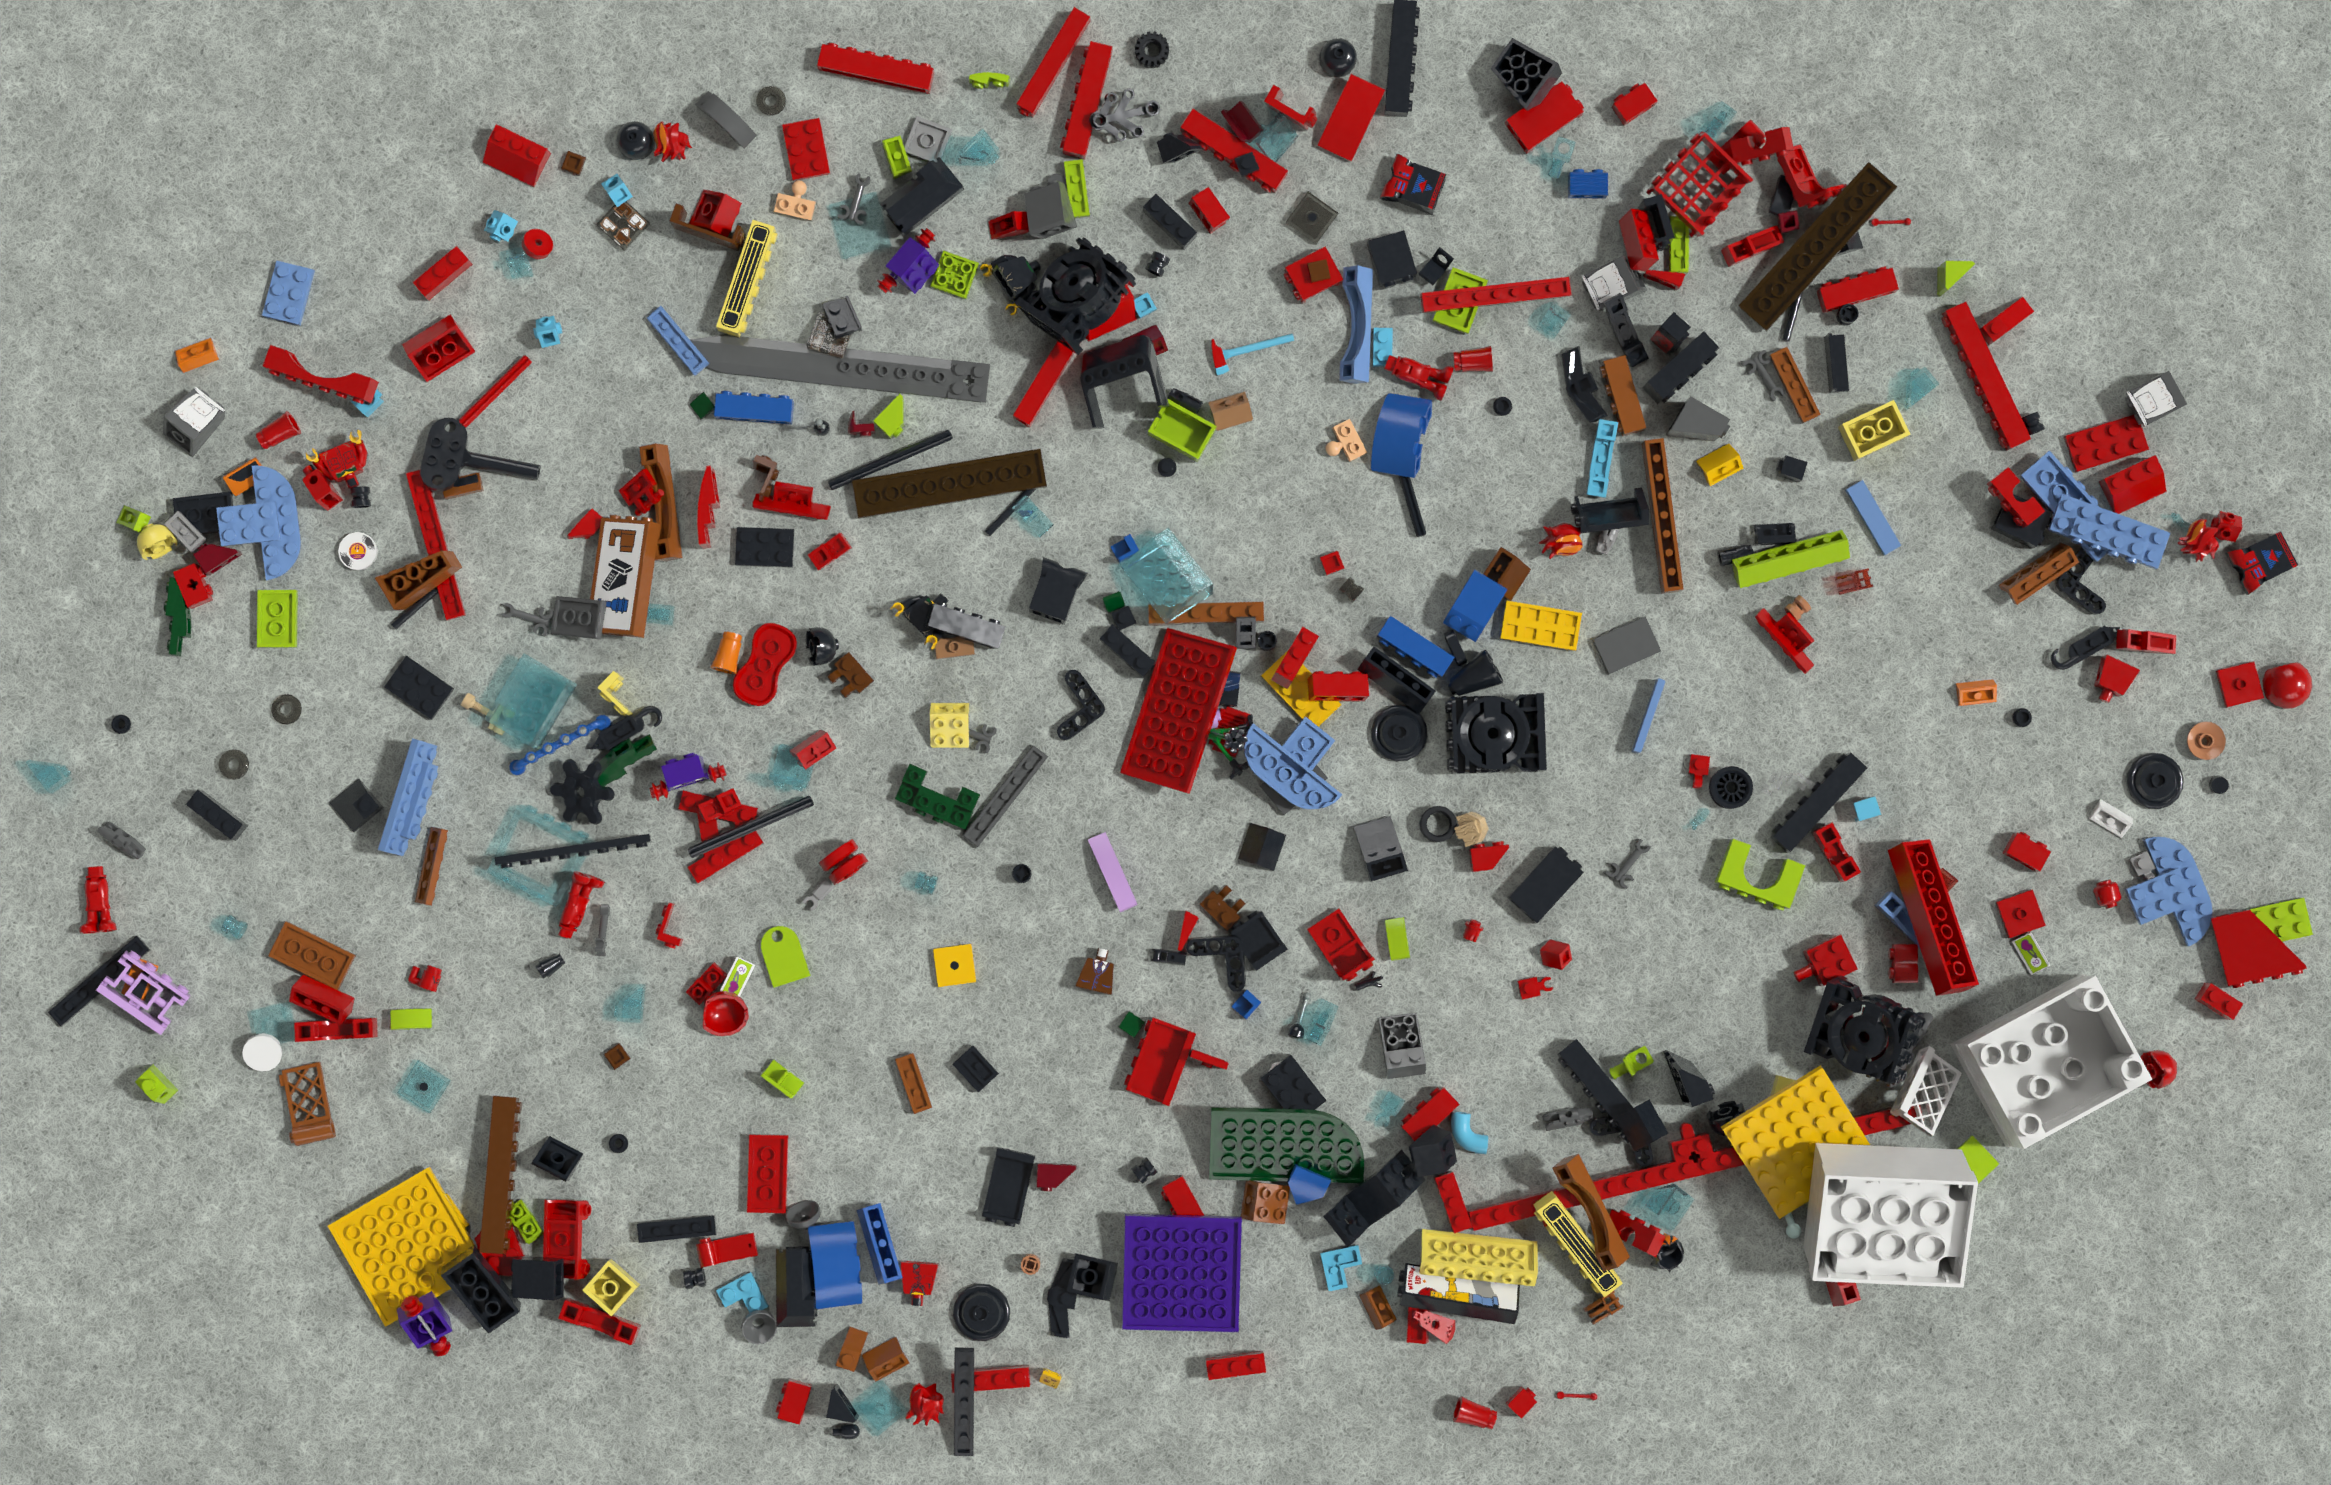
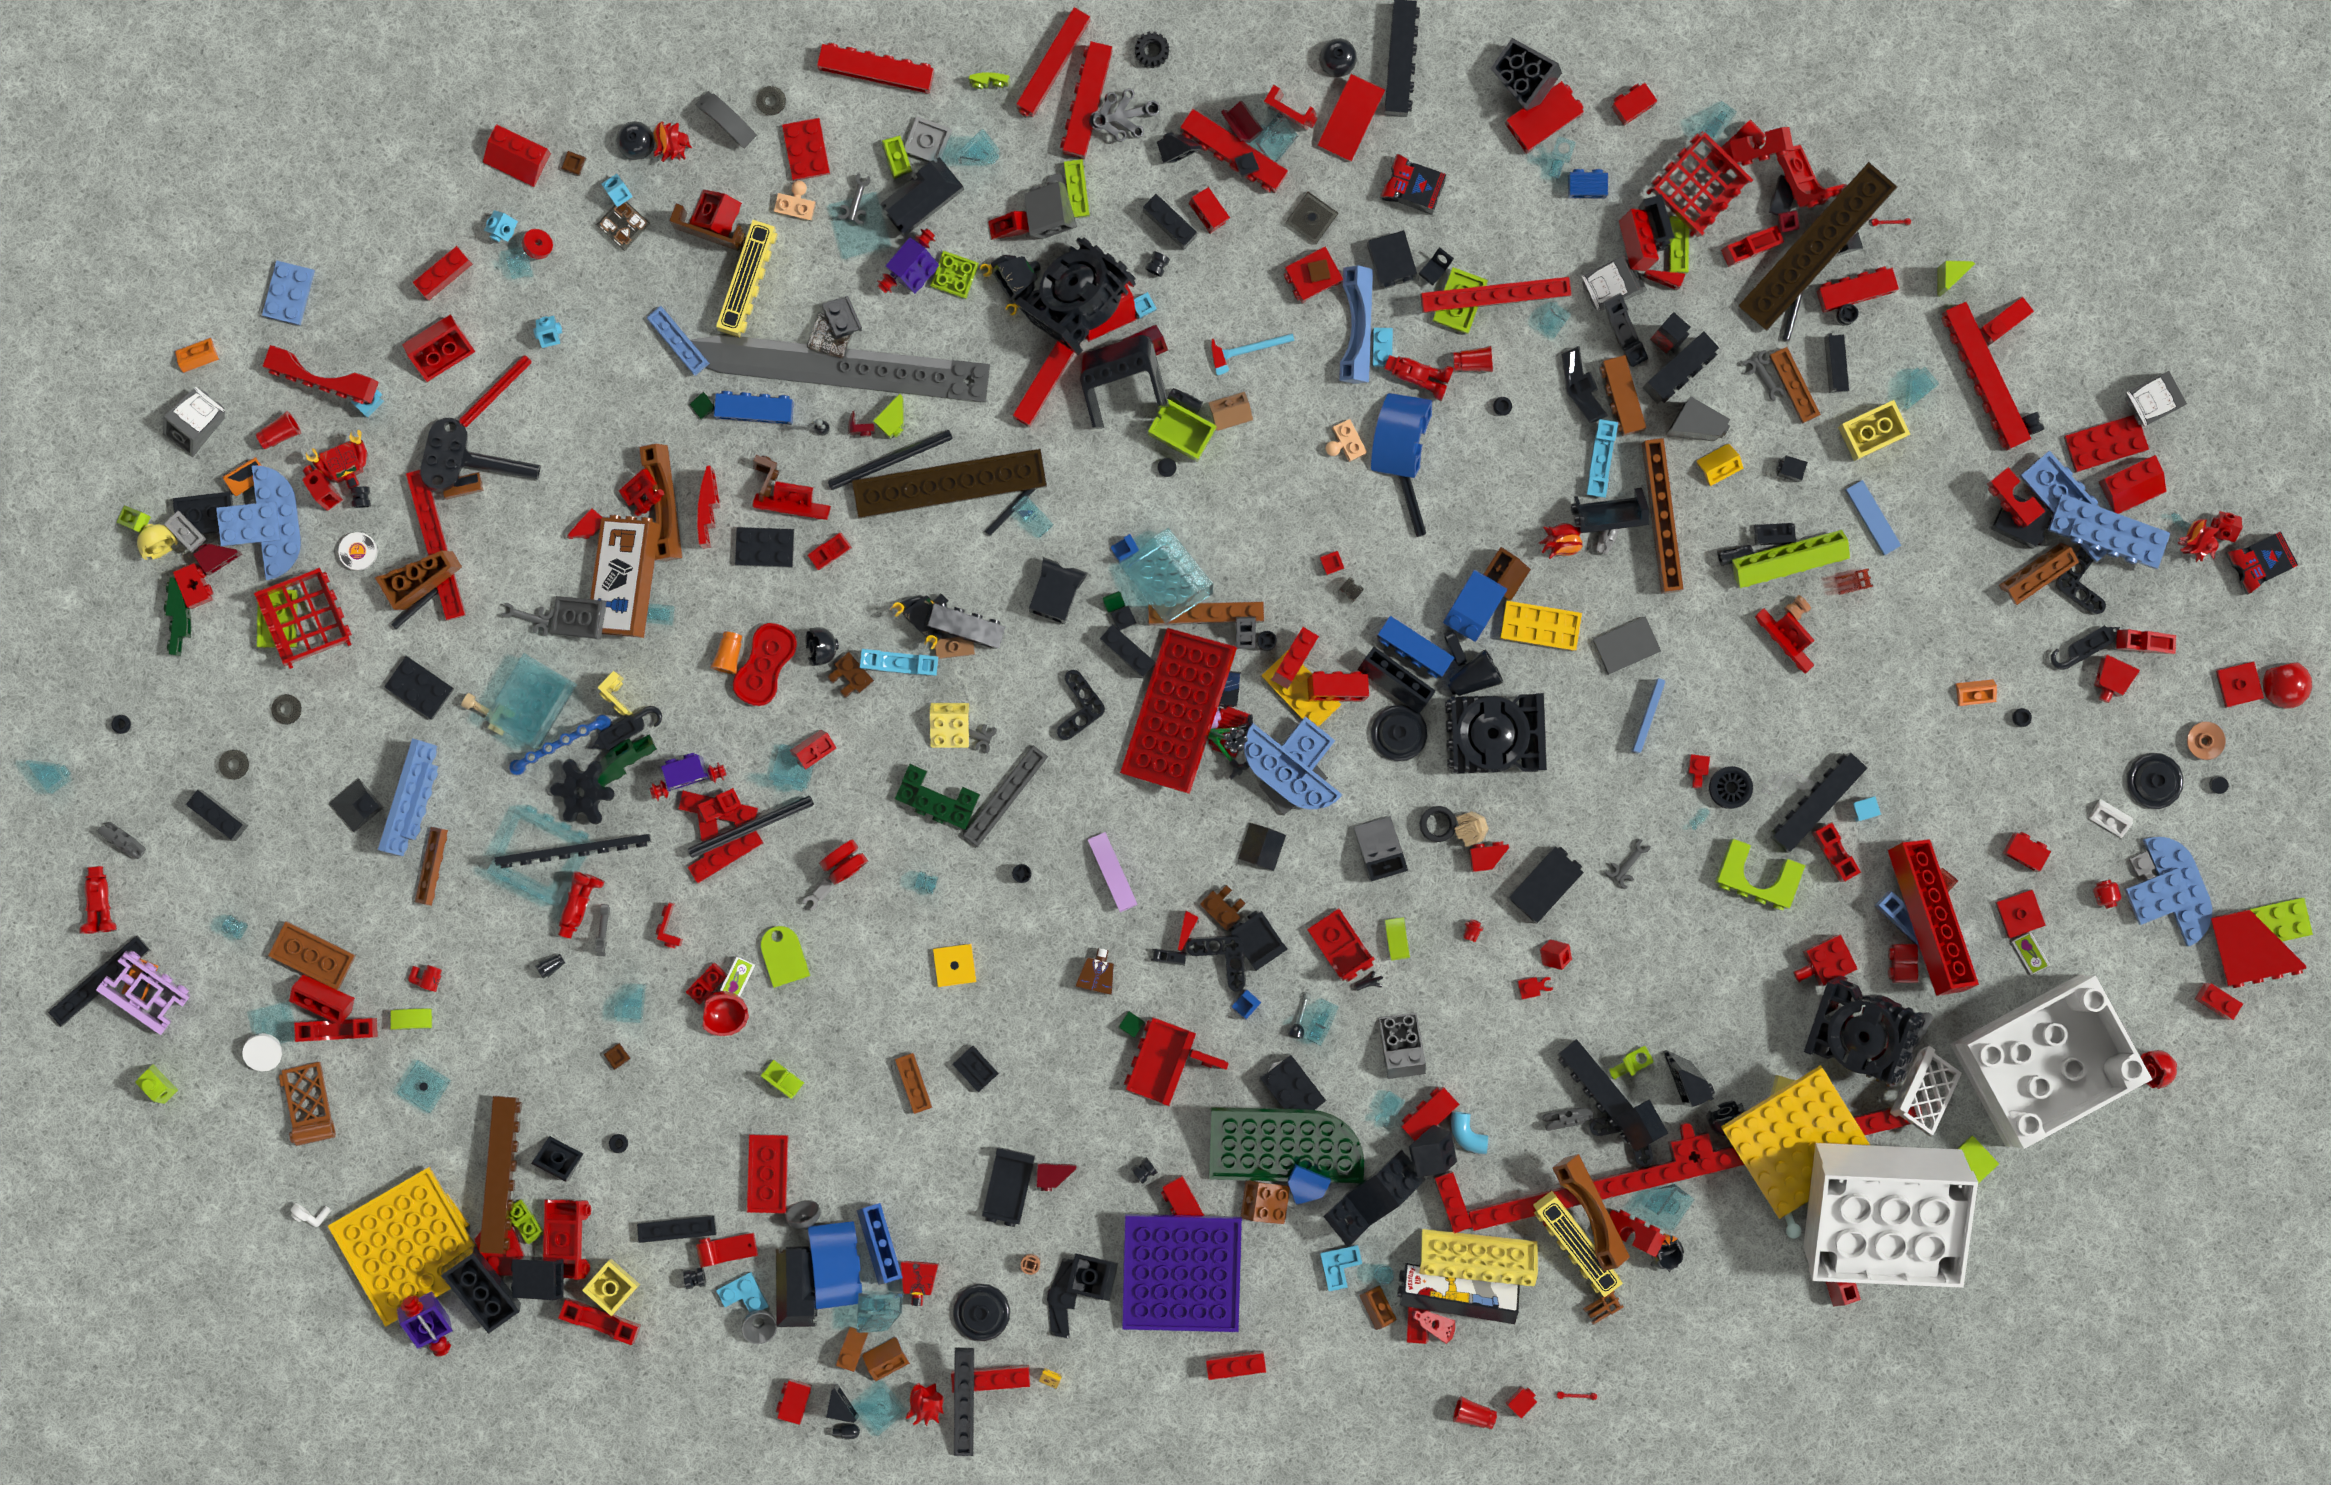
(276, 628): none -> red window
(300, 1213): none -> white plate
(878, 1311): none -> clear light blue slope
(899, 662): none -> medium azure slope

